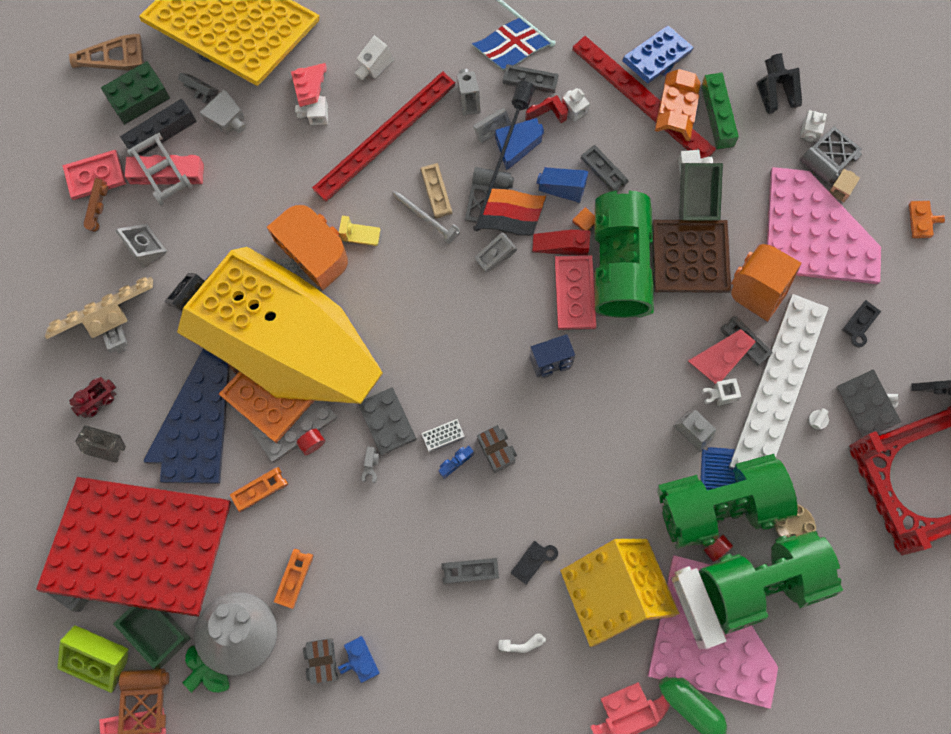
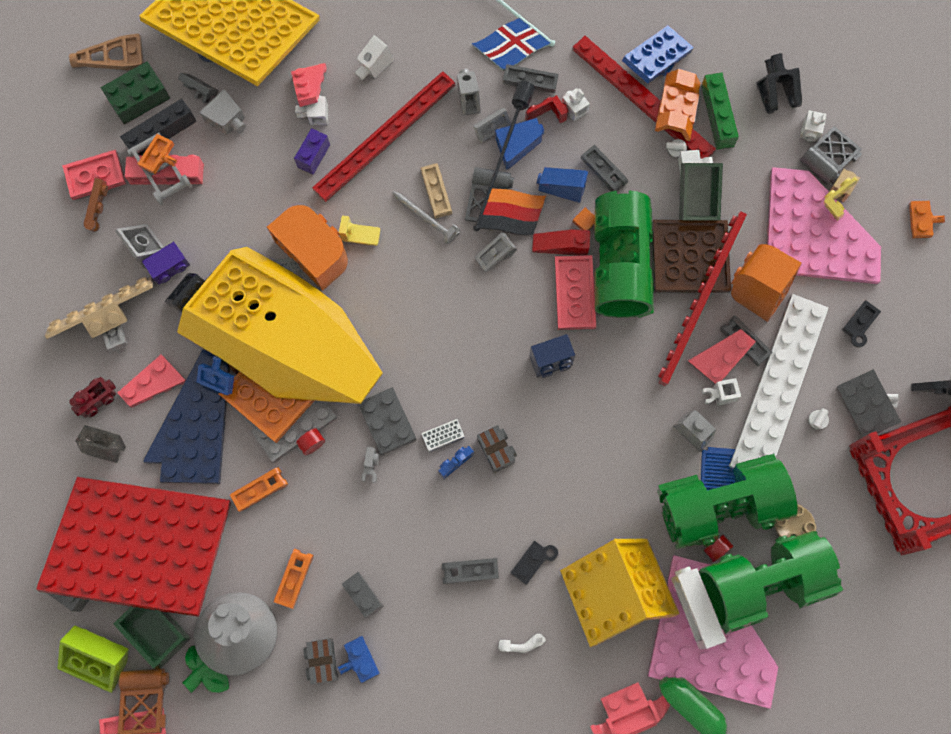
(153, 380): none -> coral wing
(157, 154): none -> orange plate
(166, 263): none -> dark purple brick
(215, 378): none -> blue plate
(312, 151): none -> dark purple brick
(362, 595): none -> dark grey brick
(676, 147): none -> white plate
(698, 304): none -> red plate
(837, 208): none -> light yellow bracket

